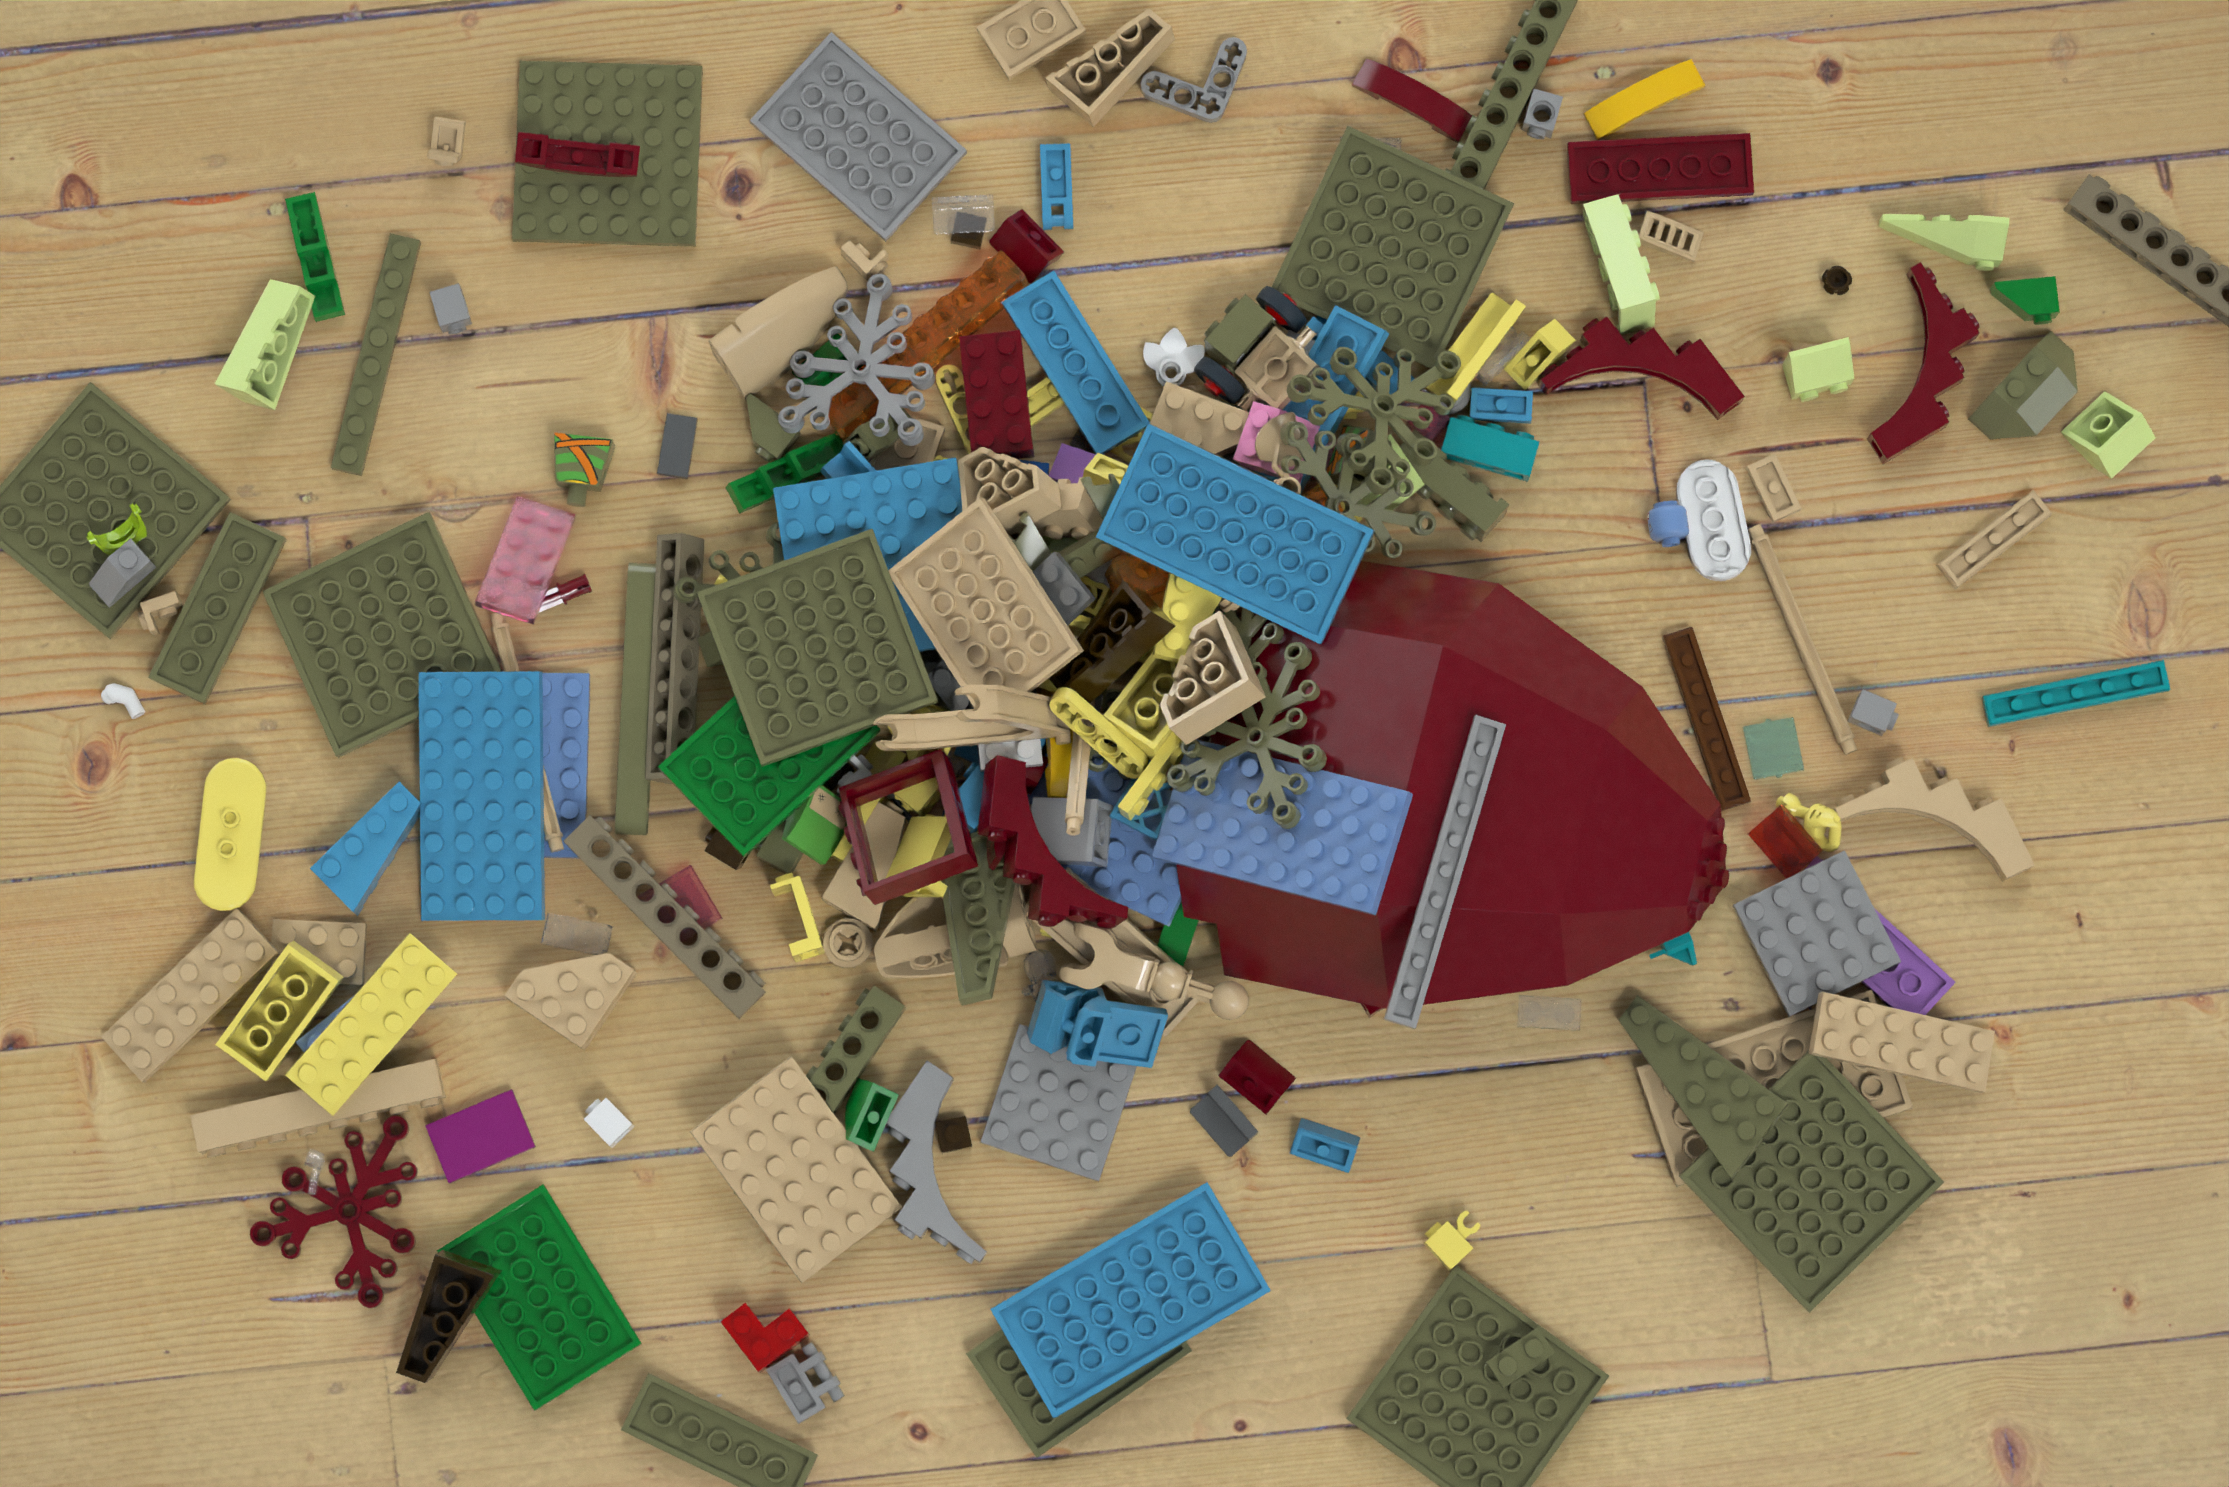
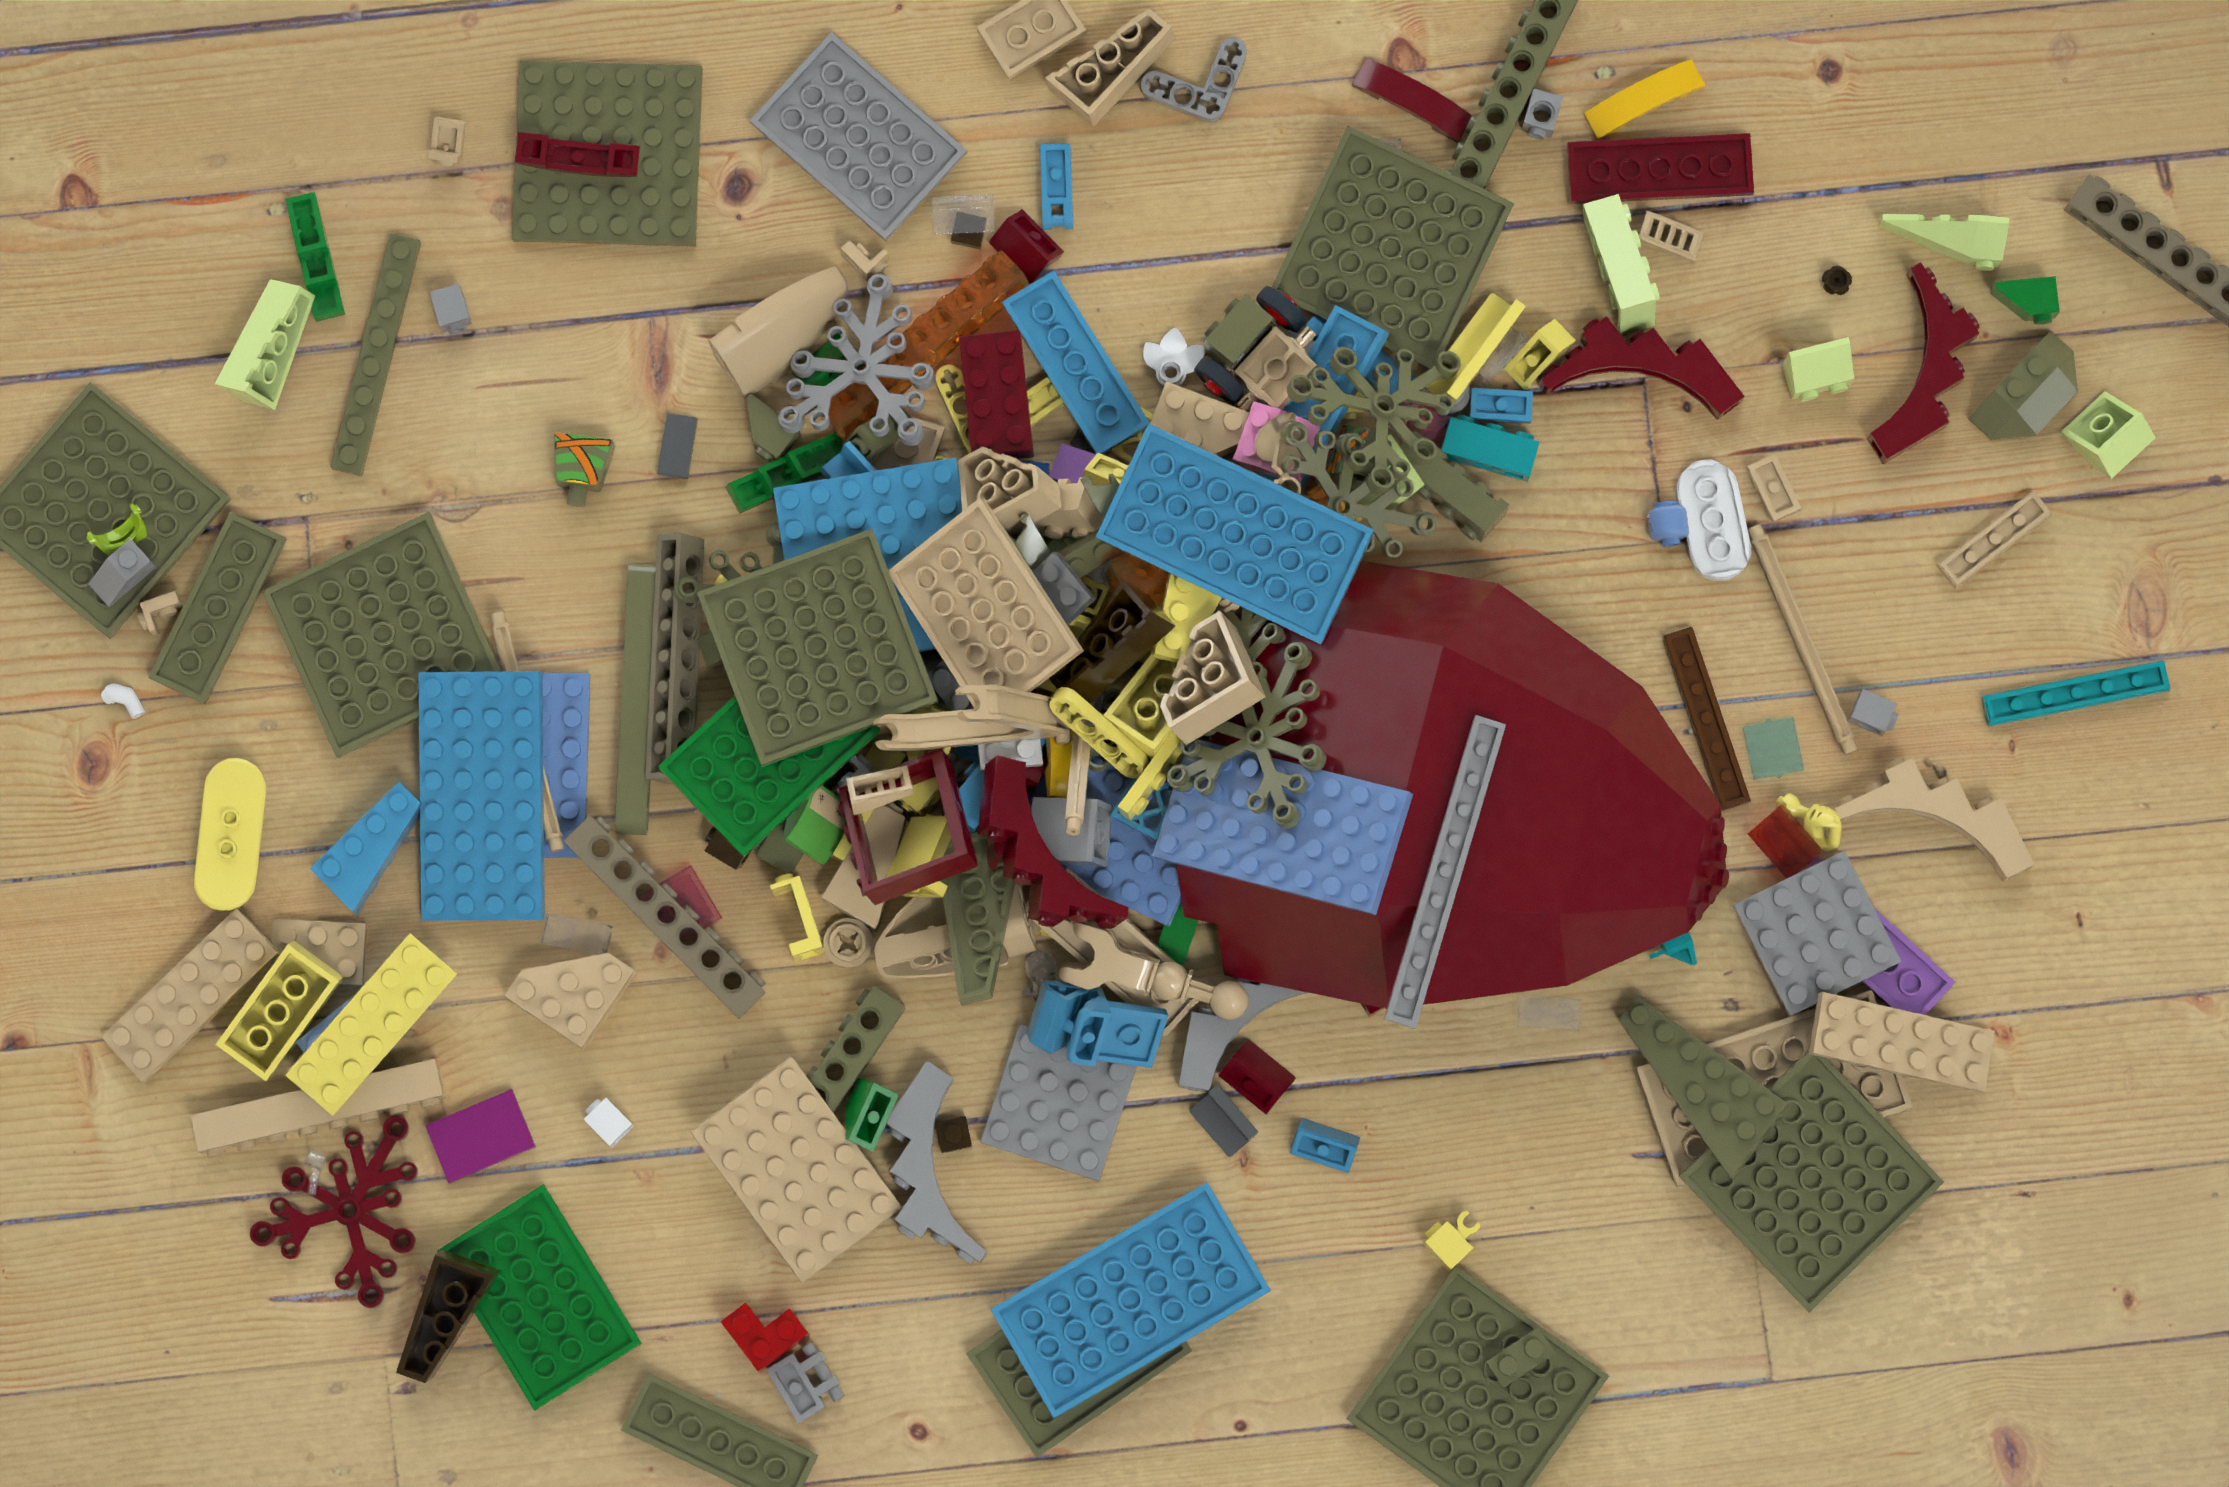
(525, 560): clear pink plate -> none
(566, 591): dark red axle -> none
(871, 800): none -> tan slope
(1211, 1035): none -> light grey arch

